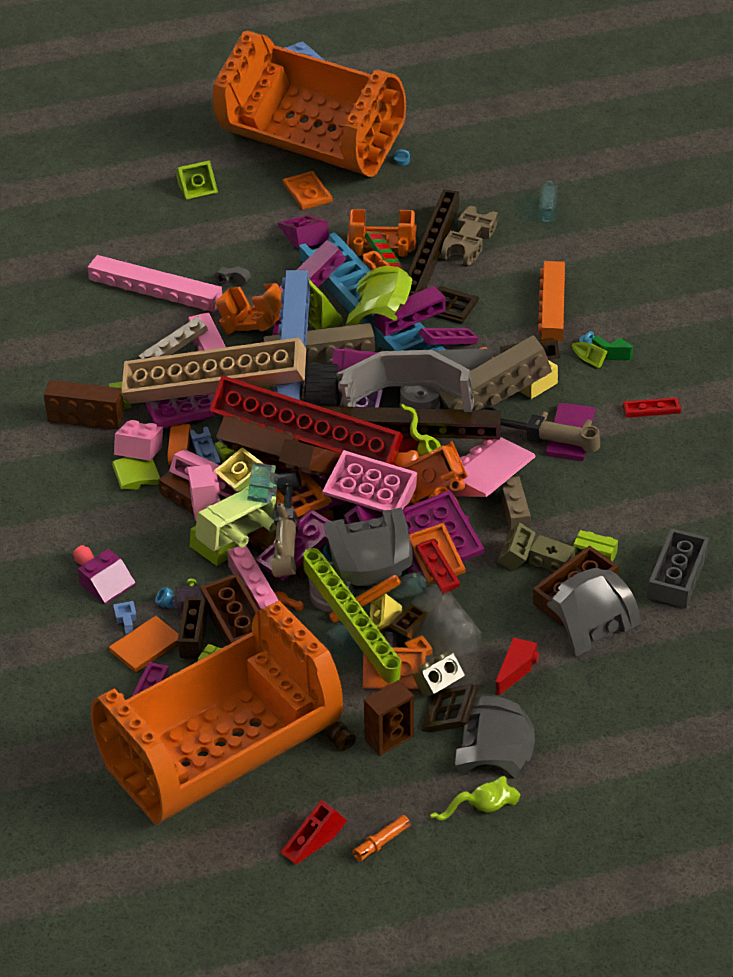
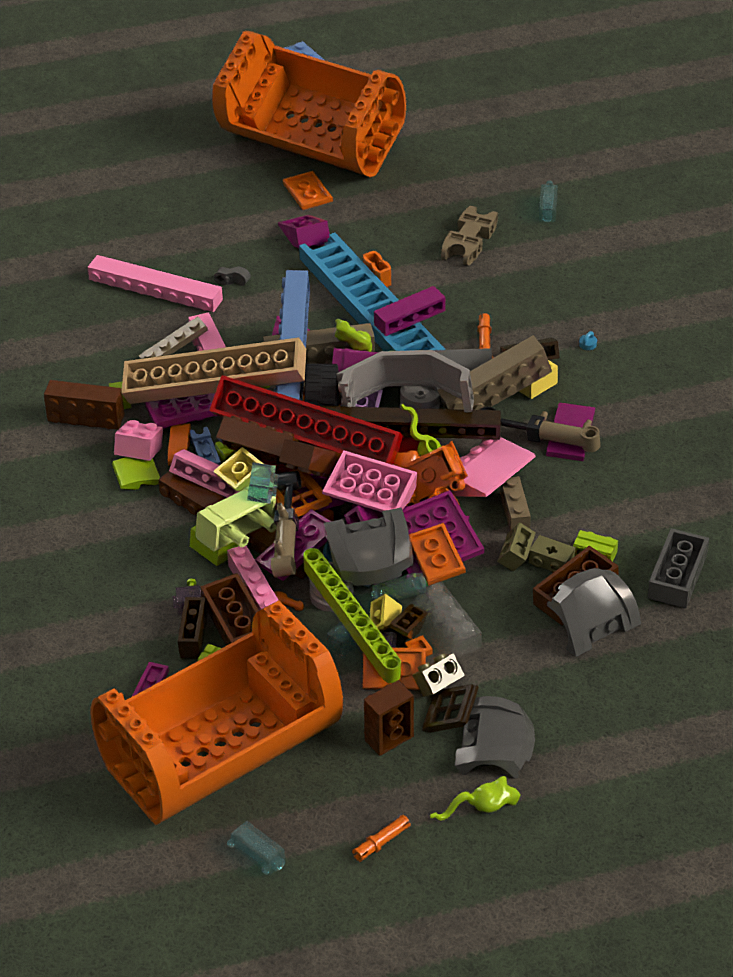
(82, 555): coral cone -> none
(105, 576): slope -> none
(125, 614): medium blue plate -> none
(145, 644): orange tile -> none
(164, 597): dark azure tile -> none
(196, 180): lime slope -> none
(203, 487): bright pink brick -> none
(240, 316): orange container -> none
(258, 848): none -> clear light blue brick
(315, 832): red slope -> none
(321, 312): lime slope -> none
(322, 263): magenta brick -> none
(341, 736): dark brown wheel -> none
(356, 339): none -> lime animal
(373, 593): orange axle -> none
(380, 245): tile -> none
(382, 293): lime piece -> none
(400, 238): orange container -> none
(401, 157): dark azure tile -> none
(433, 240): dark brown brick -> none
(437, 566): red tile -> none
(448, 336): magenta plate -> none
(457, 295): dark brown piece -> none
(484, 330): none -> orange pin
(517, 663): red slope -> none
(552, 307): orange brick -> none
(590, 353): lime plate -> none
(616, 350): green slope -> none
(651, 407): red tile -> none

